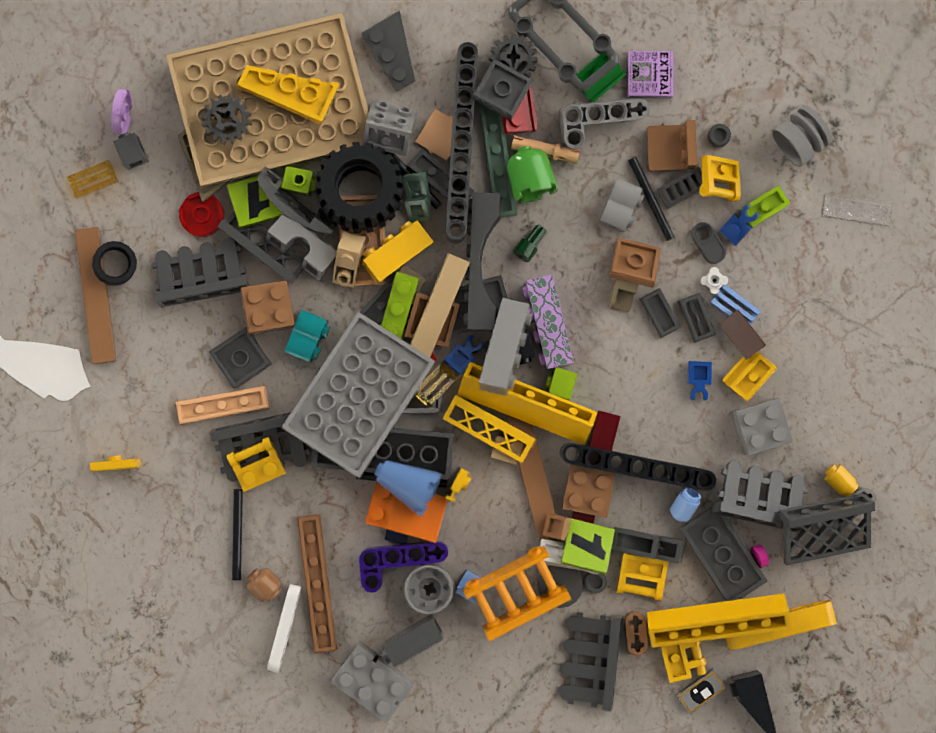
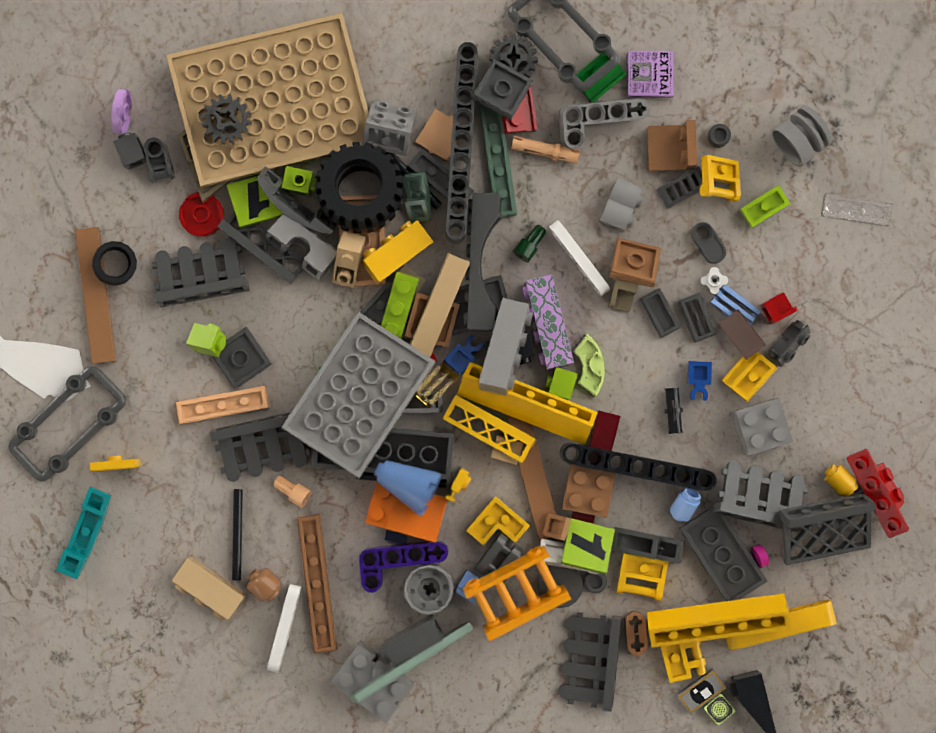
(28, 430): none -> dark grey bar
(75, 185): clear yellow tile -> none
(85, 533): none -> teal slope
(158, 165): none -> dark grey piece
(206, 339): none -> lime brick
(208, 588): none -> tan brick
(259, 470): yellow plate -> none
(267, 307): medium nougat brick -> none
(296, 94): yellow wing -> none
(297, 493): none -> light nougat piece
(307, 336): teal brick -> none
(391, 51): dark grey wing -> none
(395, 672): none -> sand green tile
(497, 516): none -> yellow plate
(498, 546): none -> dark grey brick
(530, 175): bright green cylinder -> none
(579, 258): none -> white beam
(591, 365): none -> yellowish green tile
(654, 205): black bar -> none
(674, 426): none -> black pin
(719, 709): none -> tile
(737, 226): blue plate -> none
(777, 308): none -> red panel
(786, 350): none -> dark grey hinge
(879, 486): none -> red bracket

